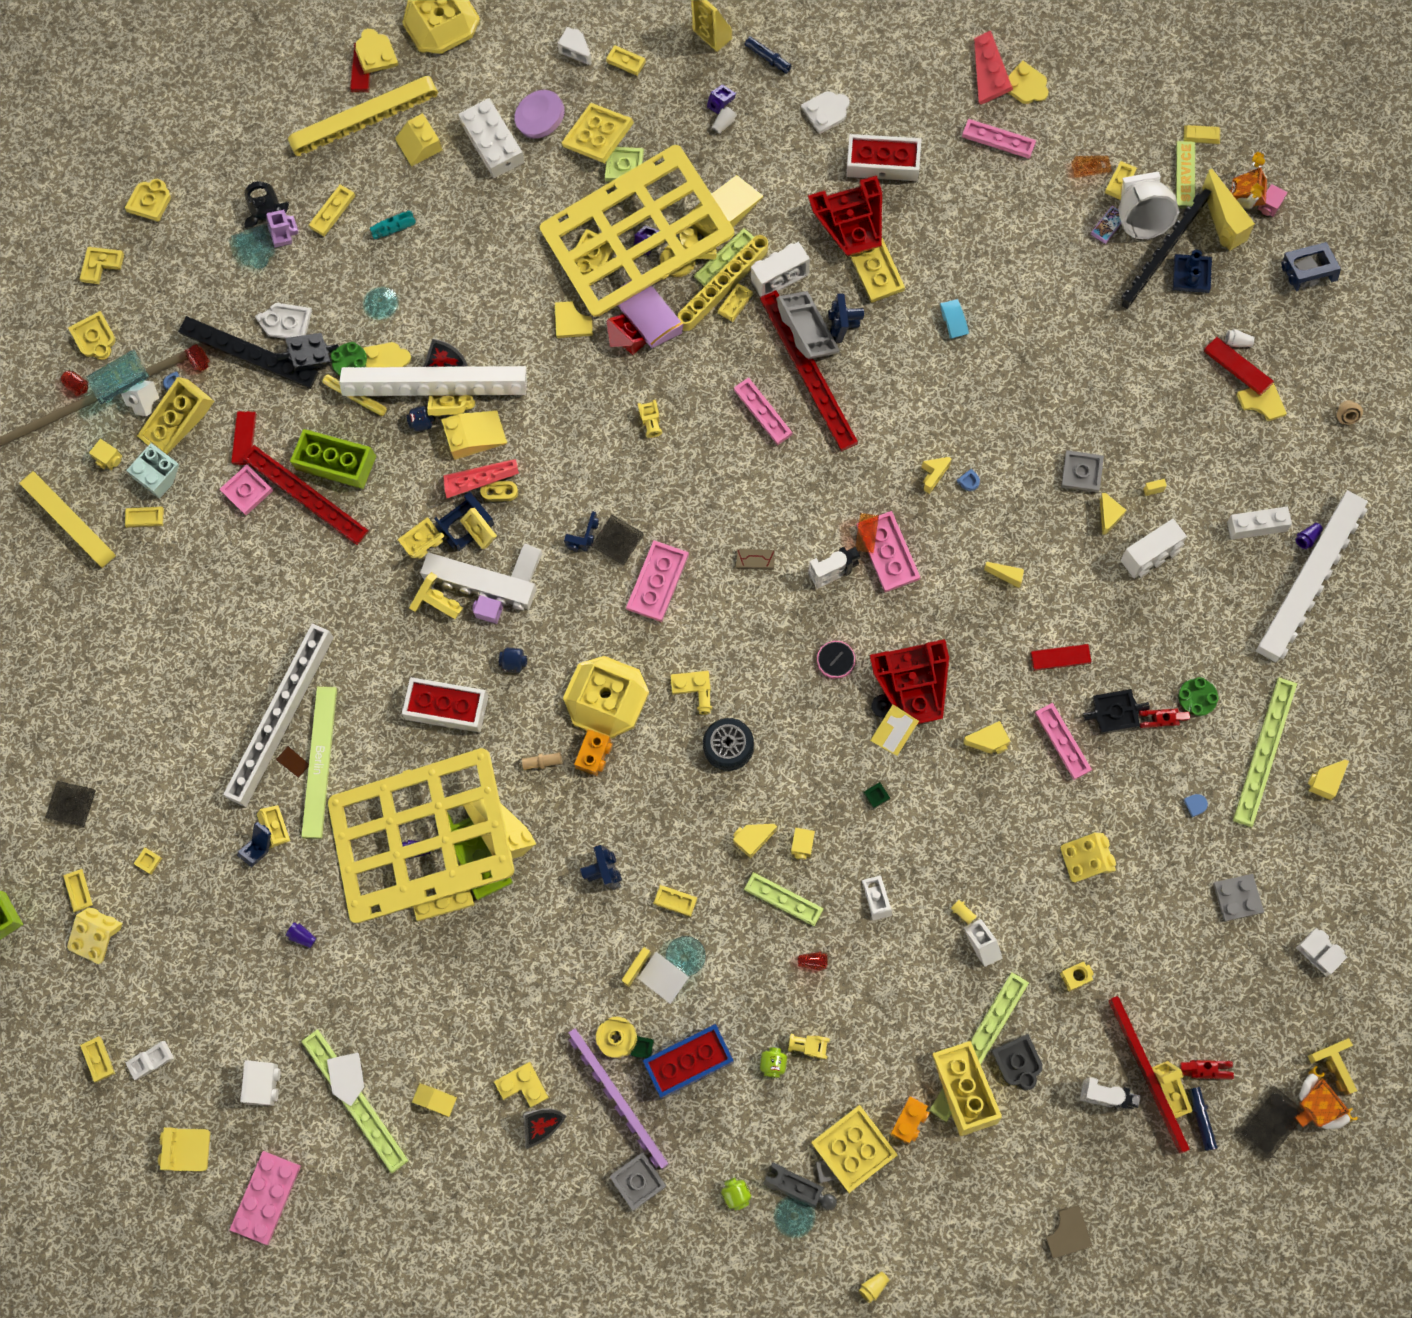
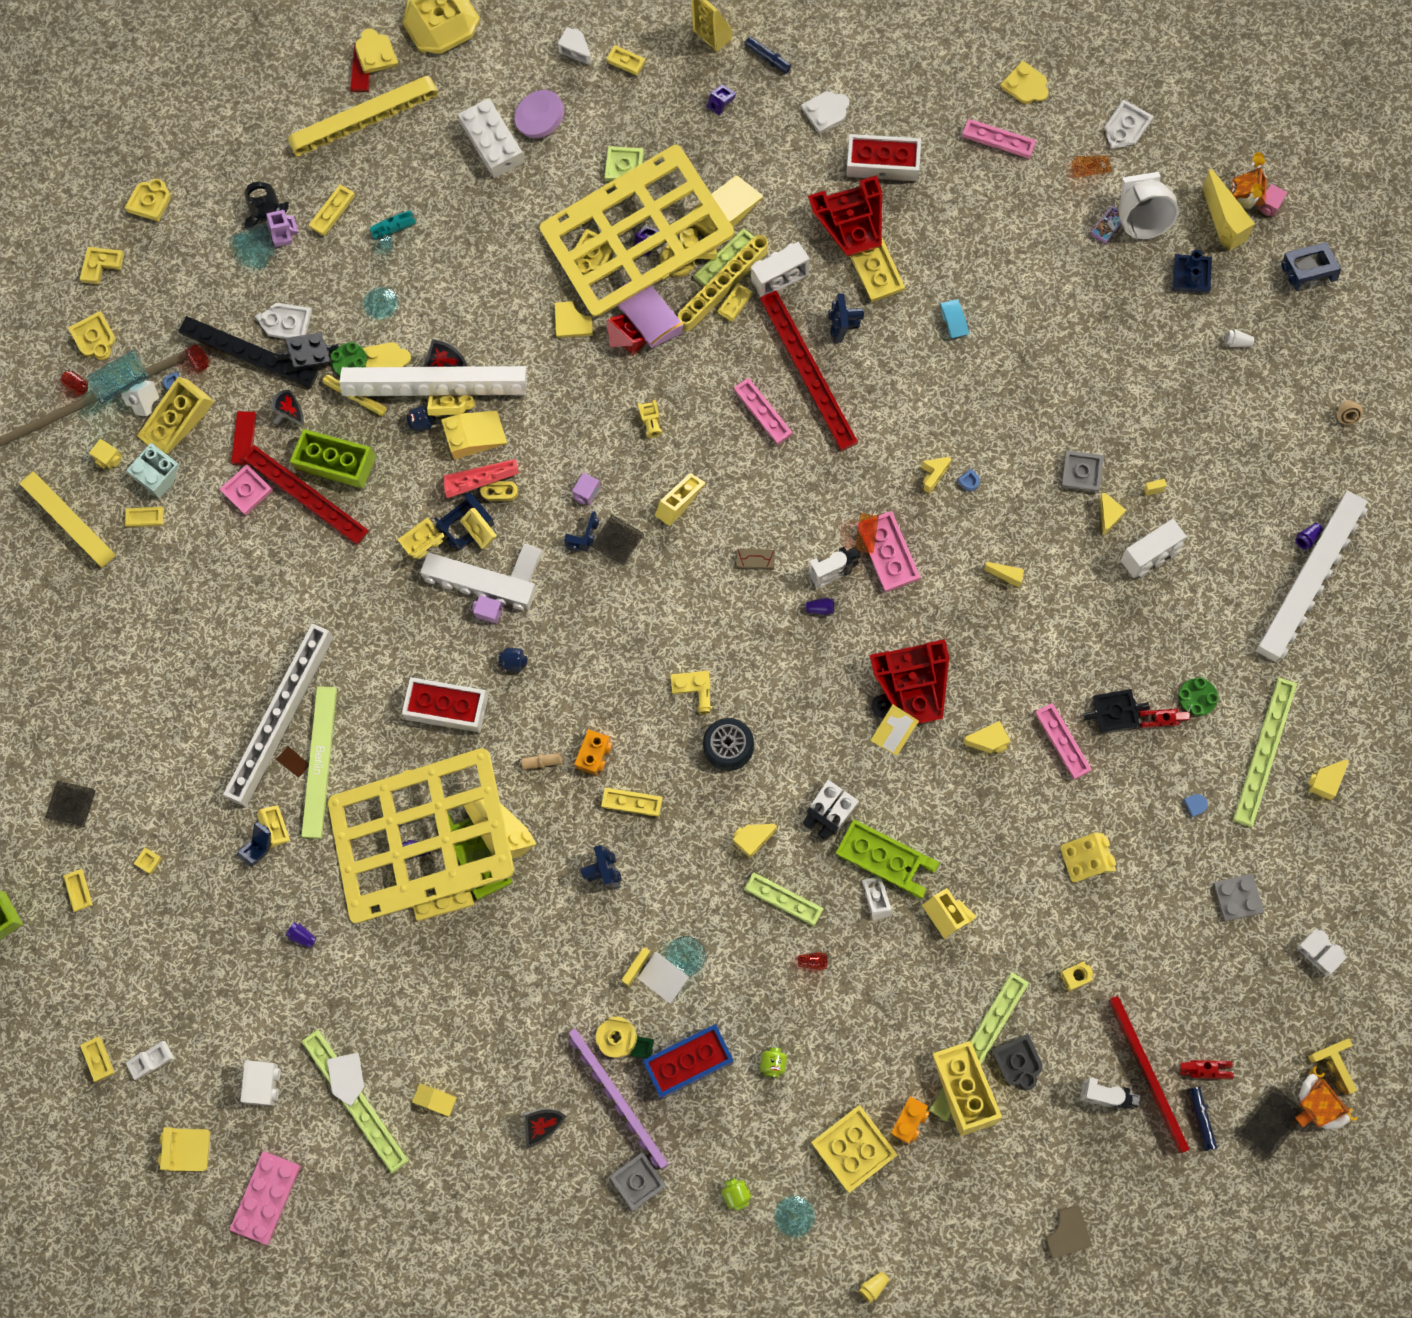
(92, 934): light yellow bracket -> none
(287, 406): none -> shield
(386, 243): none -> clear light blue plate
(418, 140): light yellow slope -> none
(435, 598): light yellow bracket -> none
(522, 1079): light yellow plate -> none
(586, 489): none -> lavender brick
(597, 132): light yellow plate -> none
(611, 714): light yellow piece -> none
(632, 802): none -> light yellow plate
(657, 581): bright pink plate -> none
(675, 900): light yellow plate -> none
(678, 499): none -> light yellow slope
(724, 119): white cone -> none
(798, 1188): dark grey plate -> none
(802, 843): light yellow brick -> none
(806, 325): light grey slope -> none
(809, 1046): light yellow connector -> none
(821, 606): none -> dark purple cone
(824, 1172): light grey tile -> none
(830, 817): none -> white hips
(836, 659): black tile -> none
(876, 795): dark green tile -> none
(884, 857): none -> lime hinge
(945, 913): none -> light yellow brick
(983, 942): white slope -> none
(991, 72): coral wing -> none
(1061, 657): red tile -> none
(1115, 185): light yellow hinge -> none
(1127, 125): none -> white tile
(1161, 253): black plate -> none
(1170, 1082): light yellow bracket -> none
(1185, 173): yellowish green tile -> none
(1202, 134): light yellow tile -> none
(1238, 366): red tile -> none
(1259, 523): white brick -> none
(1267, 404): light yellow tile -> none

